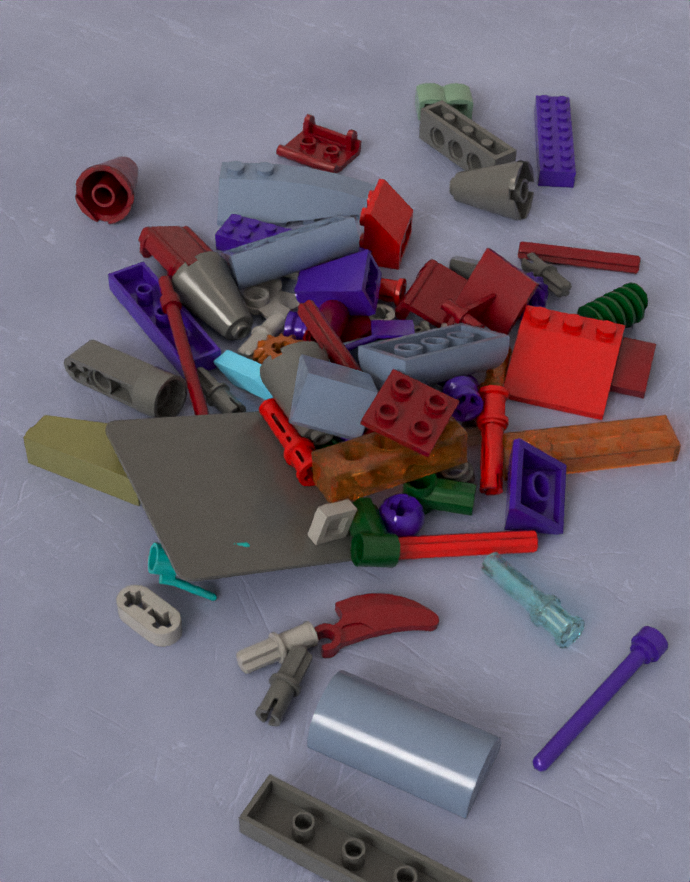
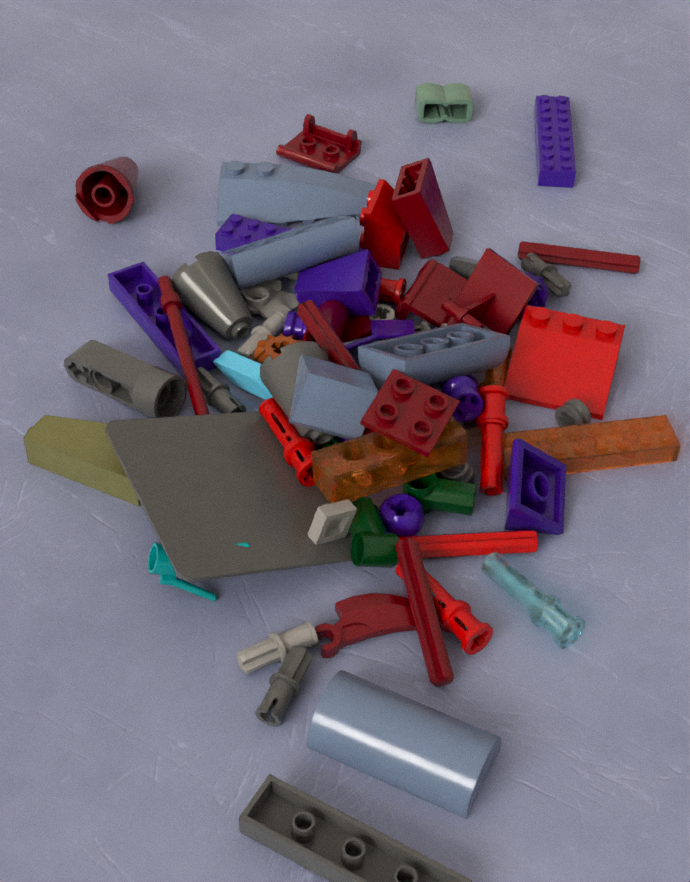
(145, 619): light grey beam -> none
(171, 246): dark red piece -> none
(423, 209): none -> dark red slope
(424, 612): none -> dark red axle
(455, 615): none -> red pin
(462, 138): dark grey brick -> none
(496, 189): dark grey cone -> none
(572, 413): none -> dark grey bush
(621, 306): dark green piece -> none
(633, 367): dark red slope -> none
(645, 647): dark purple piece -> none

